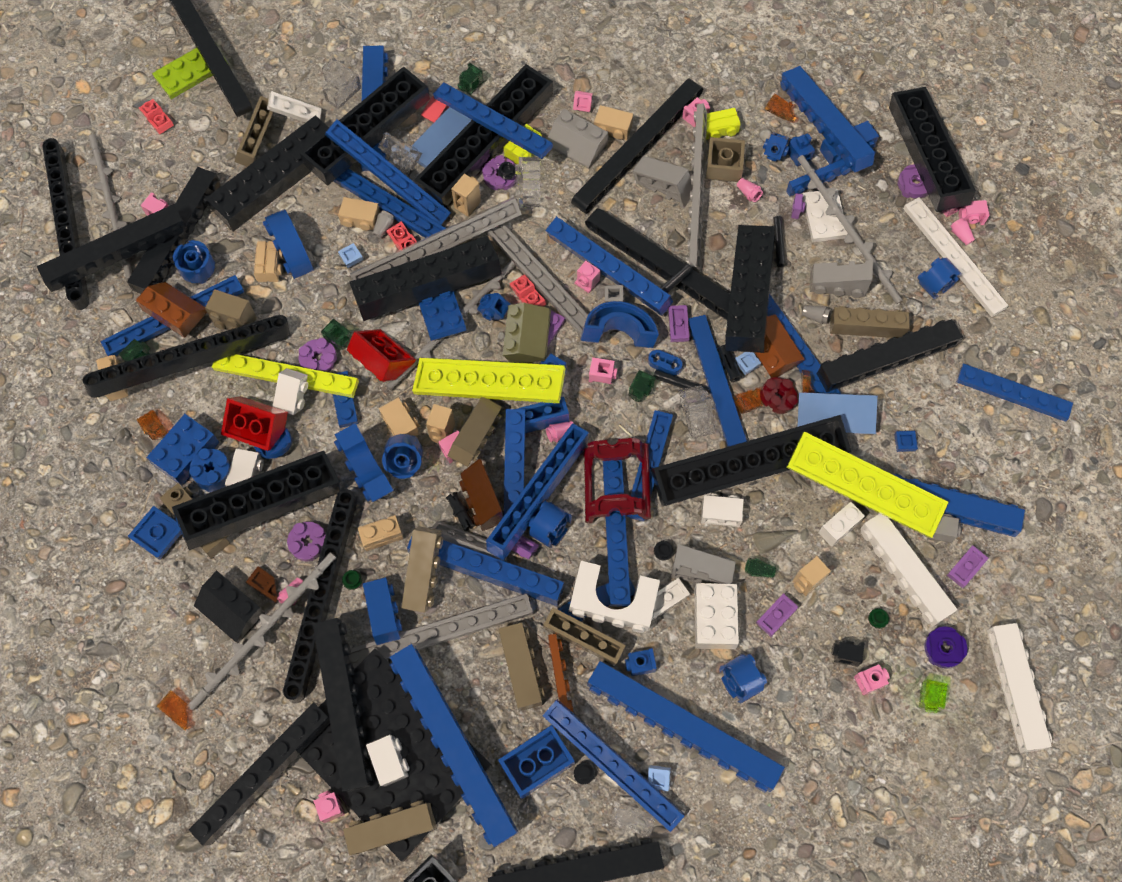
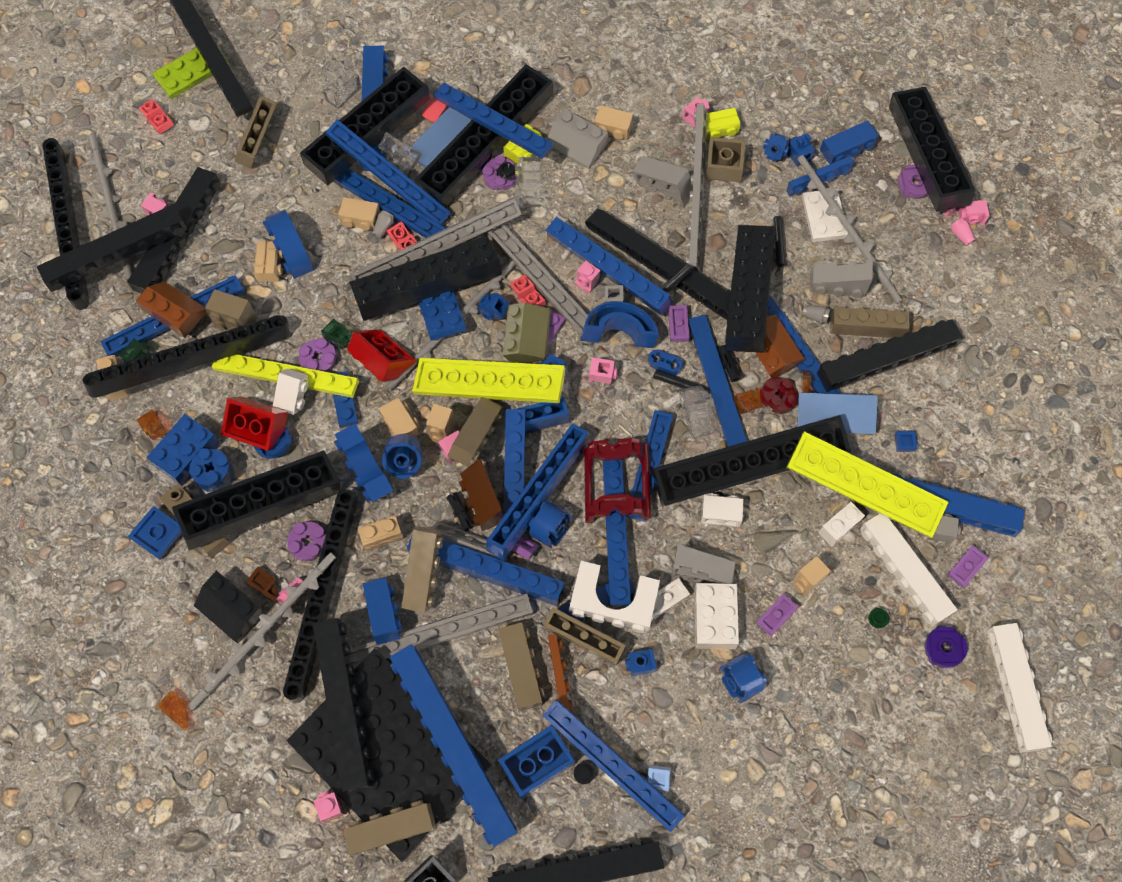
(194, 262): blue brick -> none
(243, 466): white brick -> none
(260, 775): black brick -> none
(265, 177): black brick -> none
(292, 107): white plate -> none
(350, 255): light blue plate -> none
(352, 579): dark green plate -> none
(388, 760): white brick -> none
(466, 194): tan brick -> none
(470, 79): clear green brick -> none
(556, 431): bright pink cone -> none
(582, 101): bright pink tile -> none
(636, 147): black beam -> none
(641, 386): clear green brick -> none
(663, 550): black plate -> none
(686, 727): blue brick -> none
(748, 362): light blue plate -> none
(750, 190): bright pink cone -> none
(759, 568): clear green cone -> none
(780, 108): clear orange slope -> none
(798, 206): medium lavender plate -> none
(827, 119): blue brick -> none
(848, 653): black brick -> none
(867, 684): bright pink brick -> none
(933, 696): clear neon green brick -> none
(939, 277): blue brick -> none
(949, 248): white plate -> none
(1014, 392): blue plate -> none

